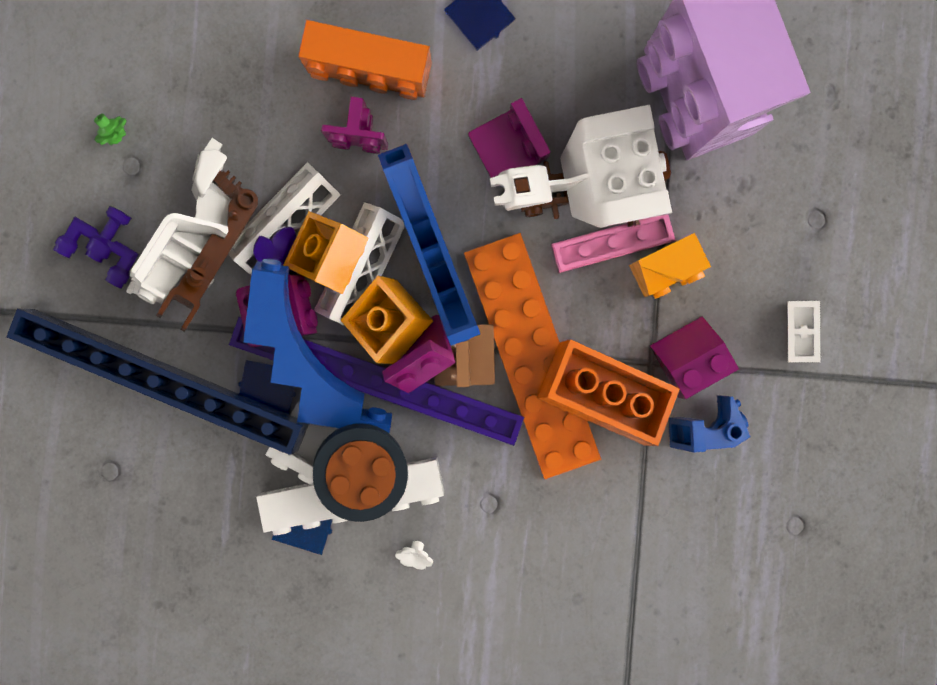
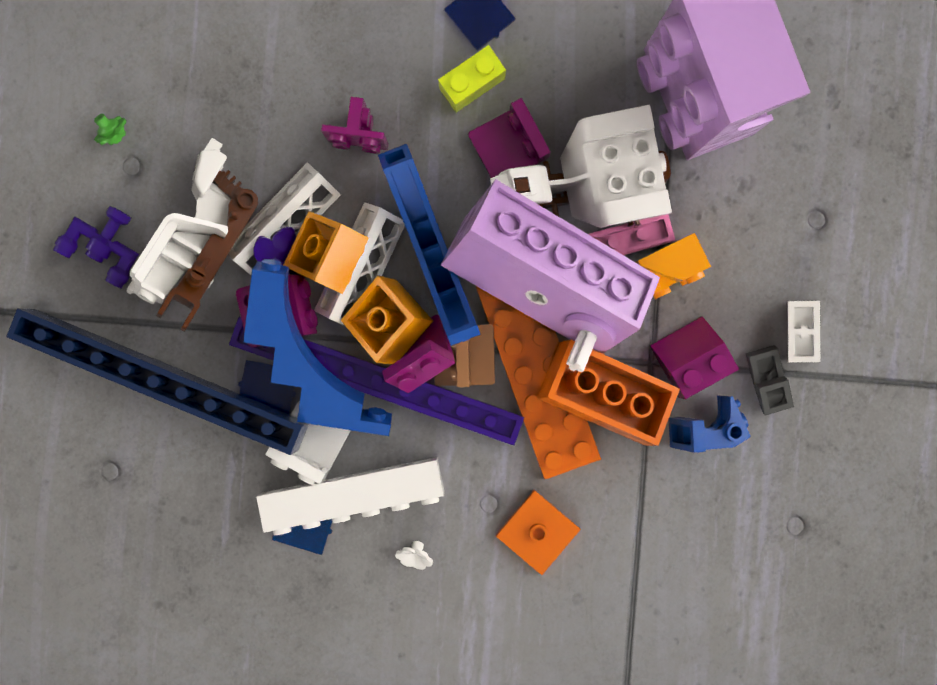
(360, 472): wheel -> none
(365, 59): orange brick -> none
(472, 78): none -> neon yellow brick
(538, 532): none -> orange plate
(551, 272): none -> lavender piece
(769, 380): none -> dark grey slope

